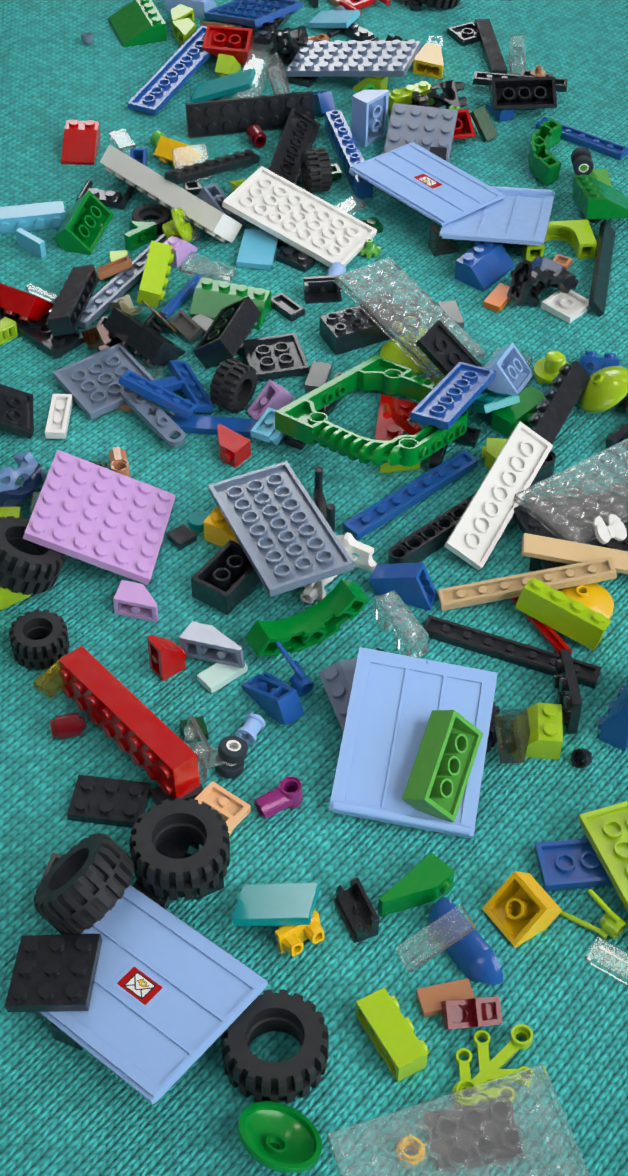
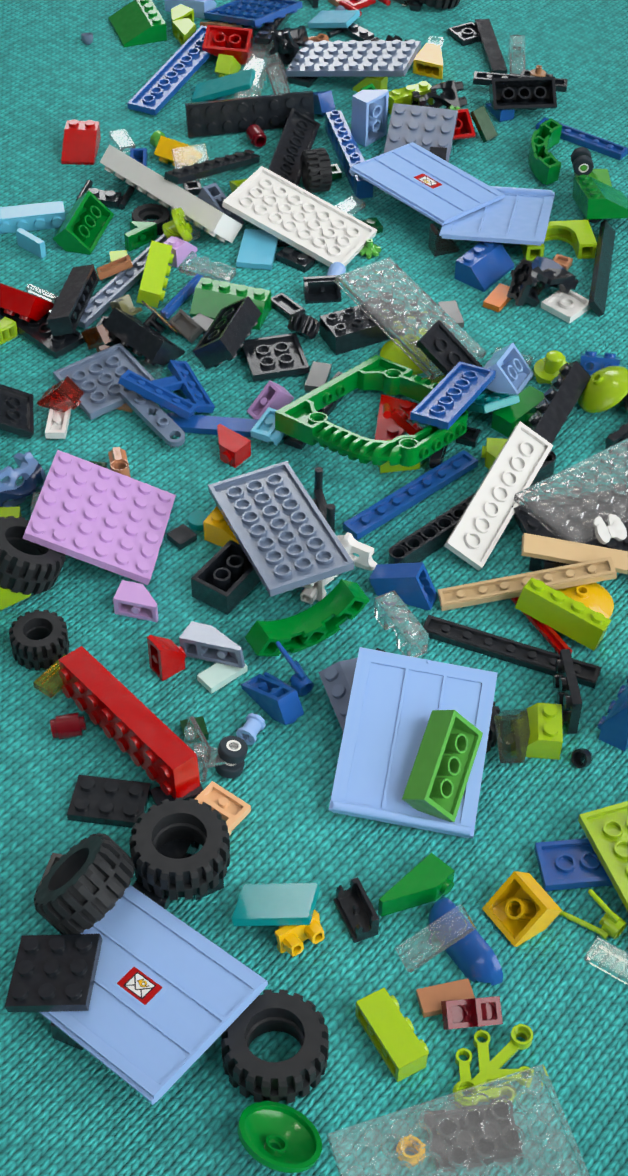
(61, 396): none -> clear red slope
(233, 385): black tyre -> none
(280, 798): magenta piece -> none
(303, 325): none -> black gear

